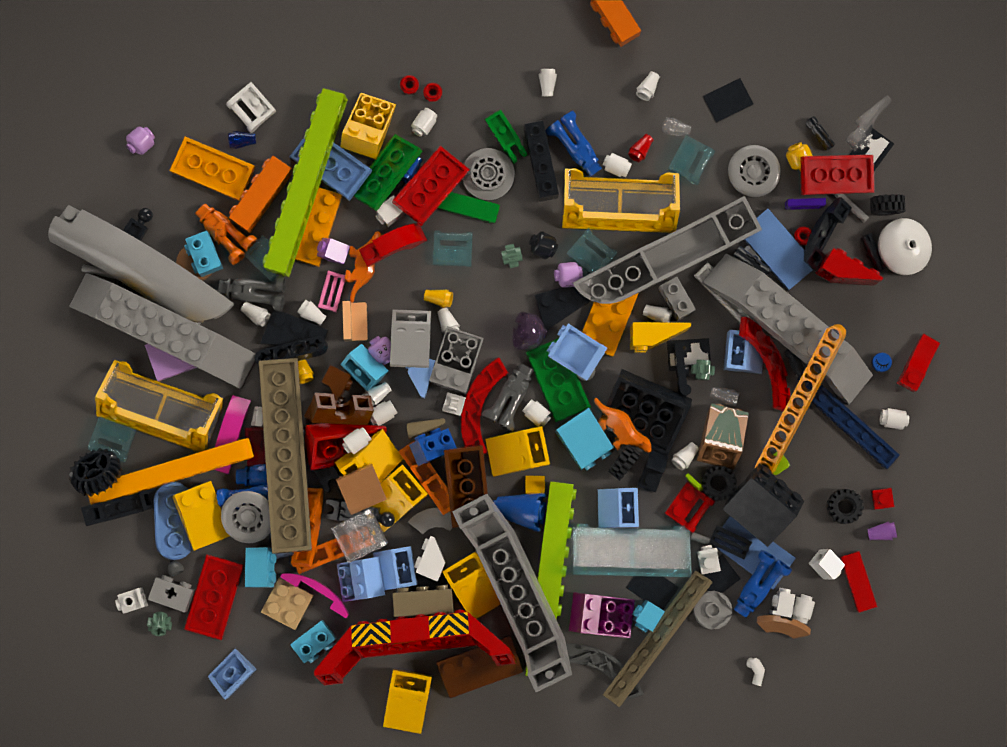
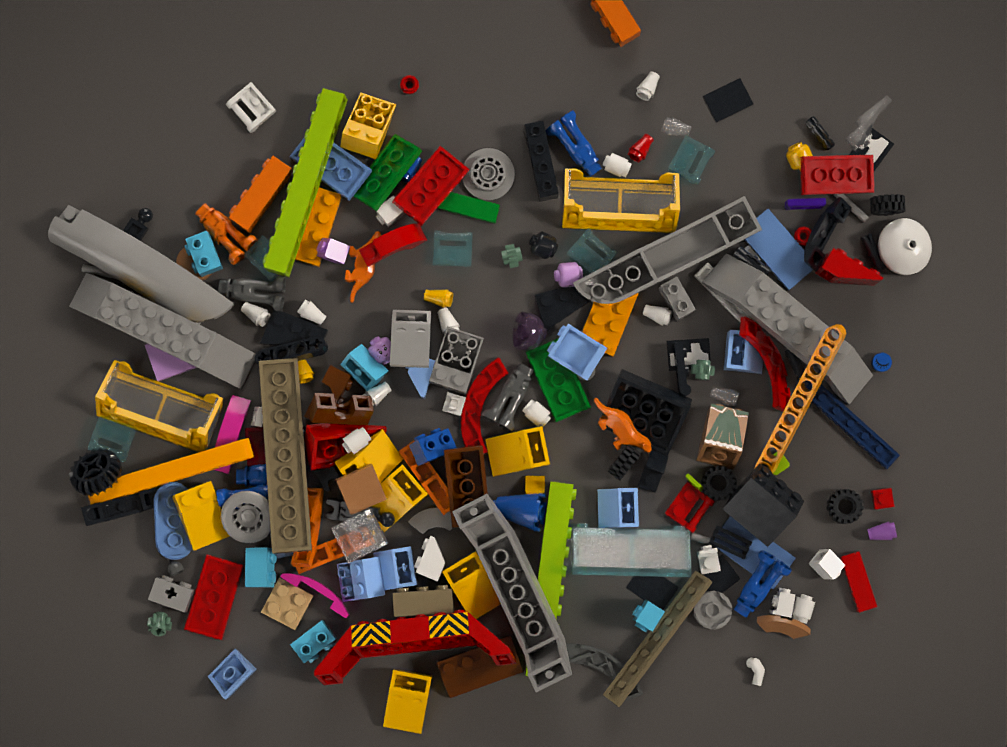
(136, 595): white brick -> none
(140, 140): lavender head -> none
(212, 168): light orange plate -> none
(241, 139): clear blue cone -> none
(328, 307): bright pink tile -> none
(355, 321): light nougat panel -> none
(383, 412): white brick -> none
(418, 428): dark tan slope -> none
(424, 122): white brick -> none
(432, 86): red plate -> none
(505, 134): green hinge -> none
(547, 81): white cone -> none
(584, 439): medium azure slope -> none
(601, 615): magenta slope -> none
(651, 334): yellow slope -> none
(684, 457): white cone -> none
(754, 171): light grey wheel -> none
(894, 418): white brick -> none
(918, 363): red slope -> none

